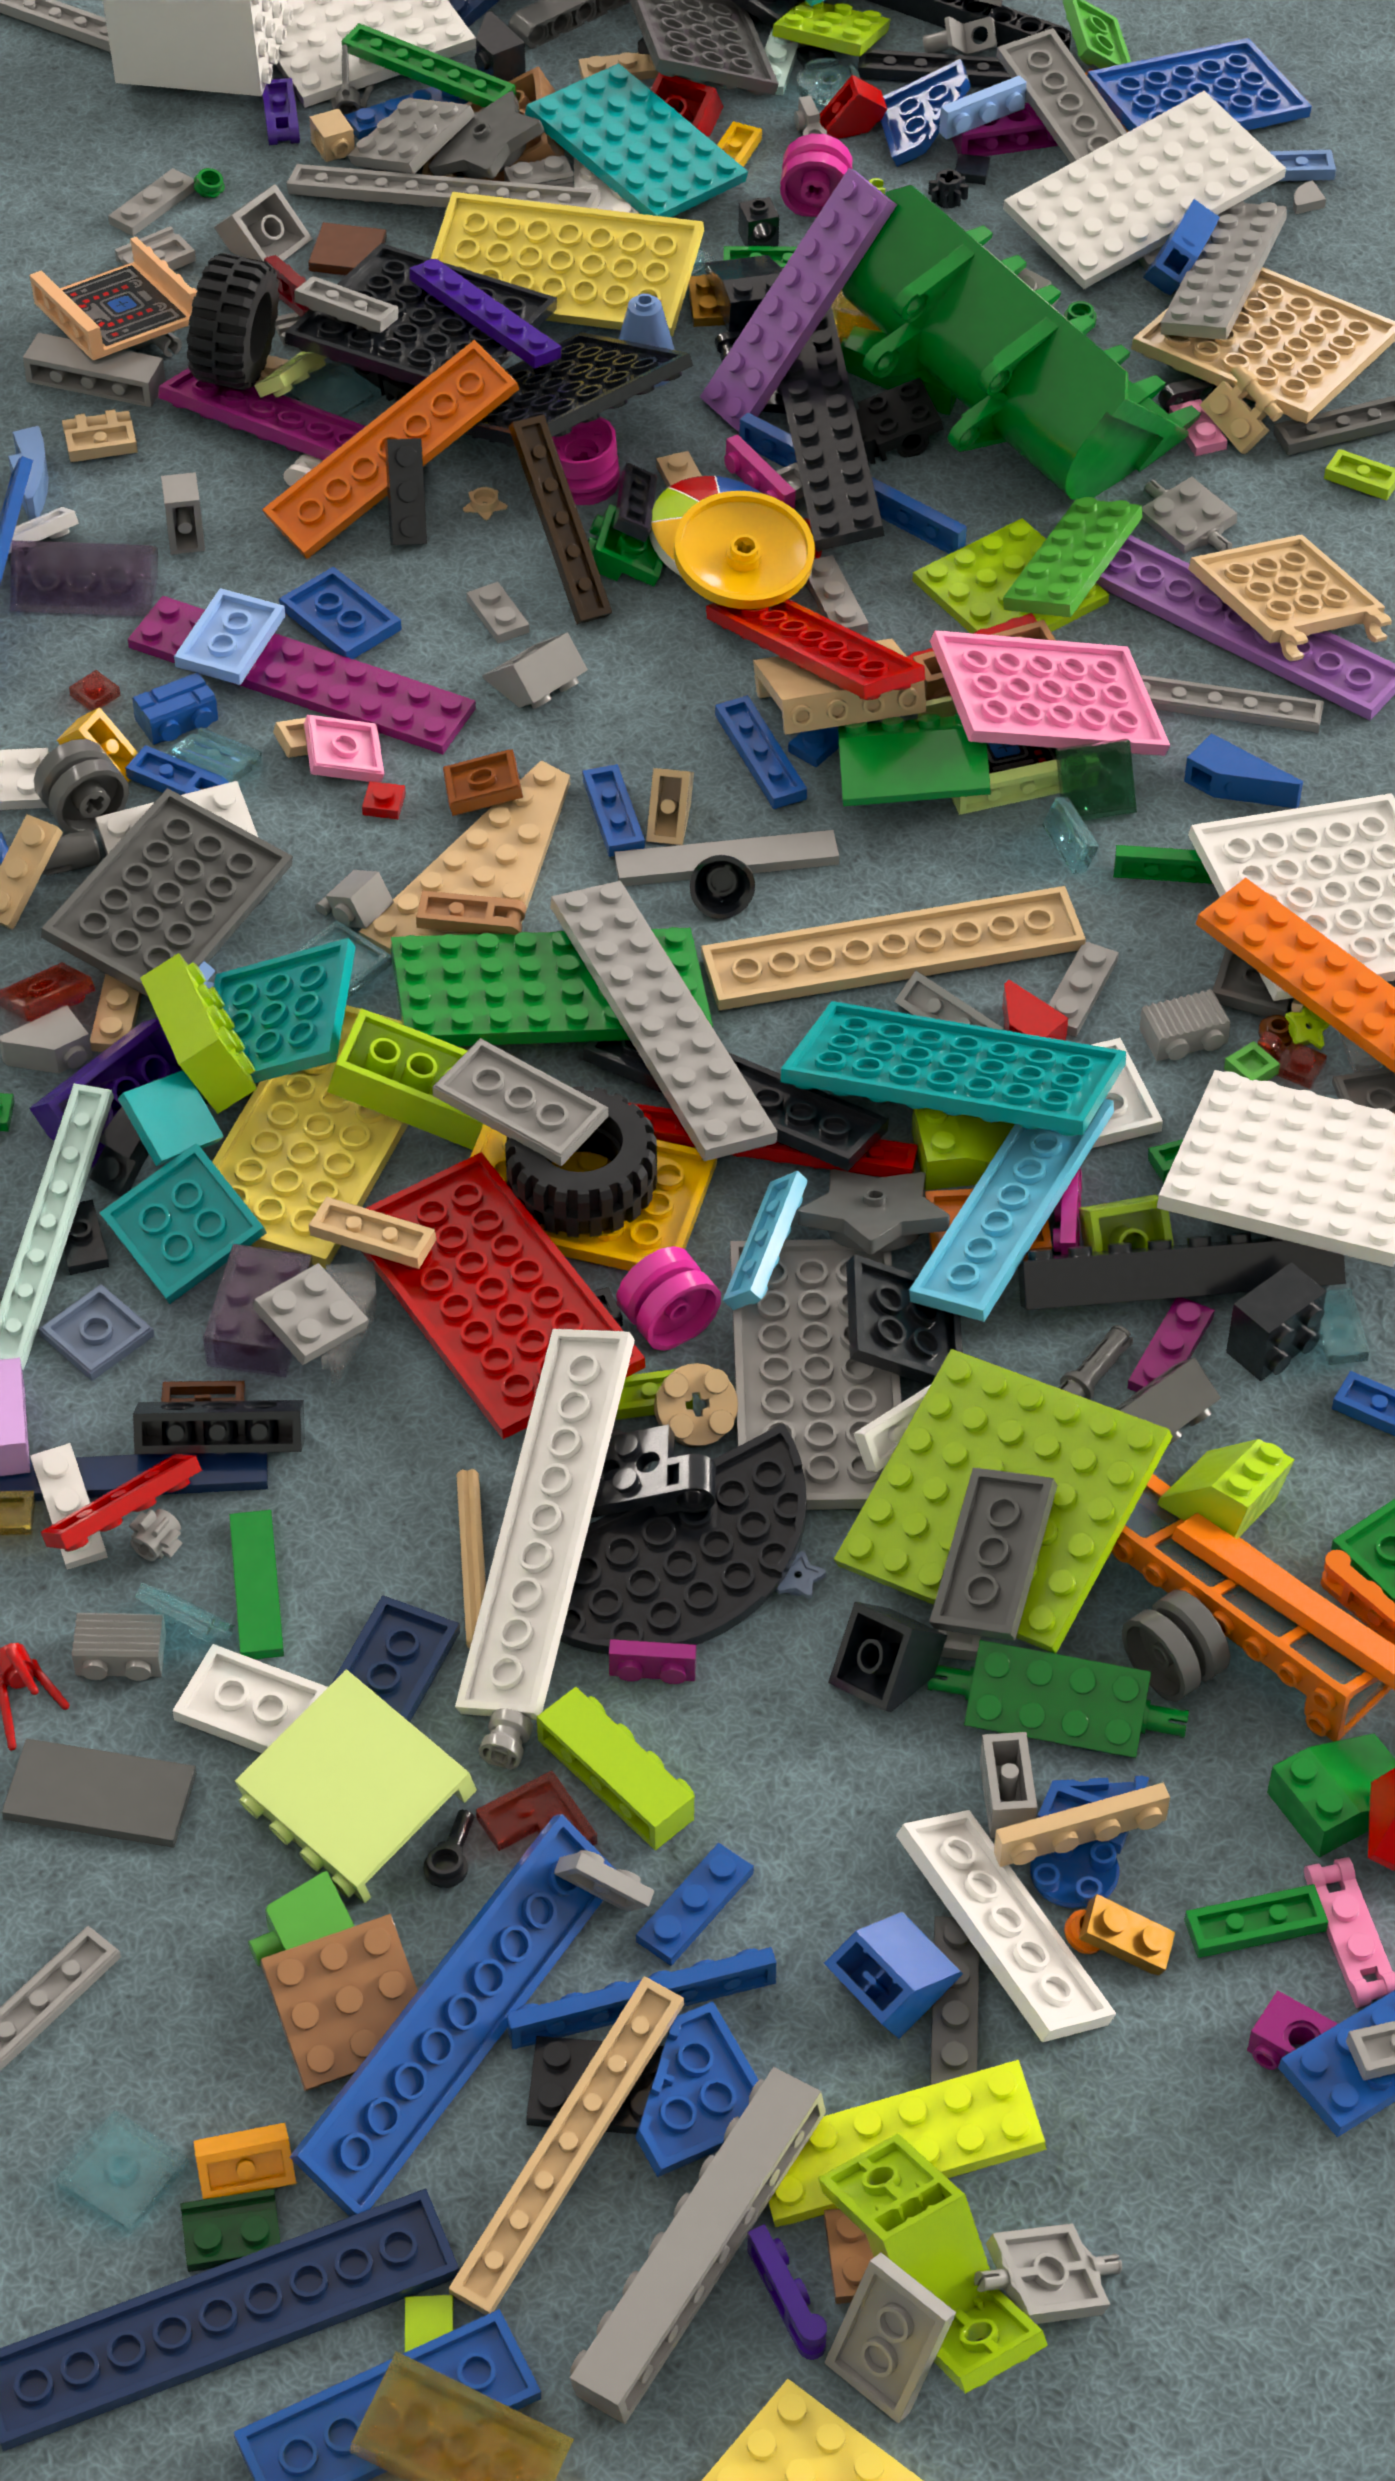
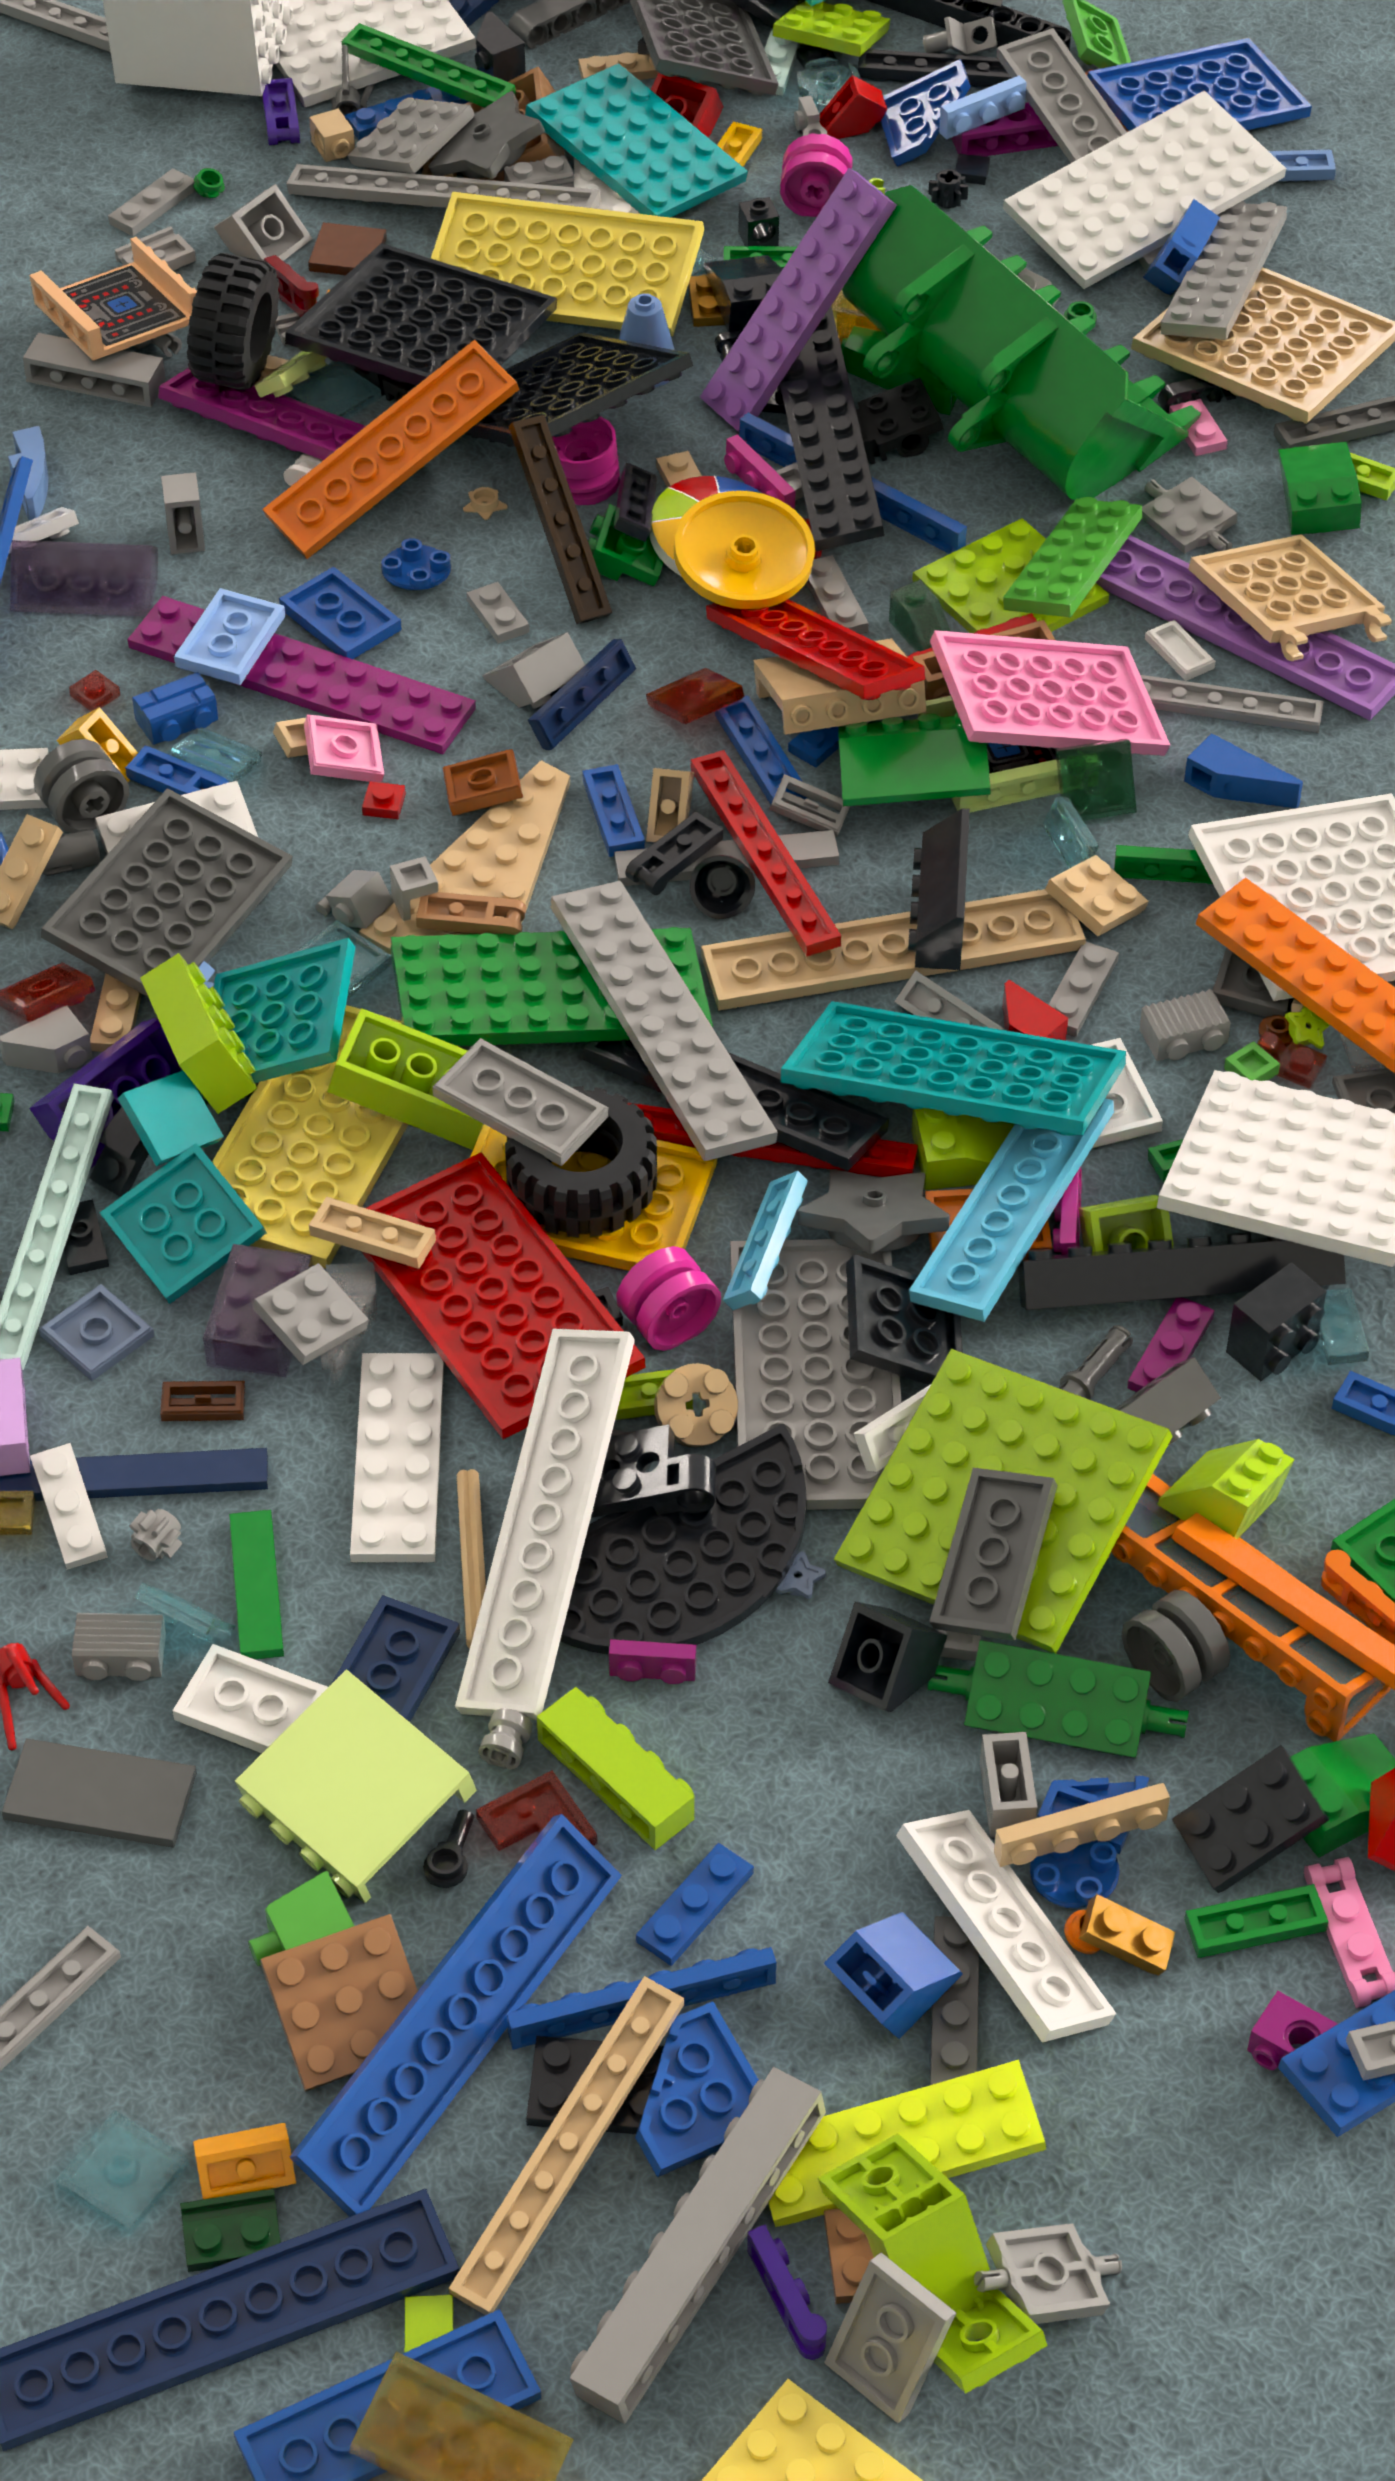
(99, 435): tan plate -> none
(131, 1496): red plate -> none
(219, 1427): black brick -> none
(346, 304): light grey plate -> none
(397, 1458): none -> white plate
(405, 491): black plate -> none
(411, 881): none -> light grey panel
(416, 566): none -> blue dish
(485, 313): dark purple plate -> none
(582, 694): none -> dark blue tile
(611, 1885): light grey plate -> none
(674, 852): none -> black plate
(695, 695): none -> clear red plate
(766, 853): none -> red plate
(808, 811): none -> light grey tile
(916, 614): none -> clear green slope
(940, 894): none -> black slope
(1096, 895): none -> tan plate
(1180, 650): none -> white tile
(1234, 417): tan plate -> none
(1250, 1819): none -> black plate
(1308, 198): light grey tile -> none
(1320, 488): none -> green slope

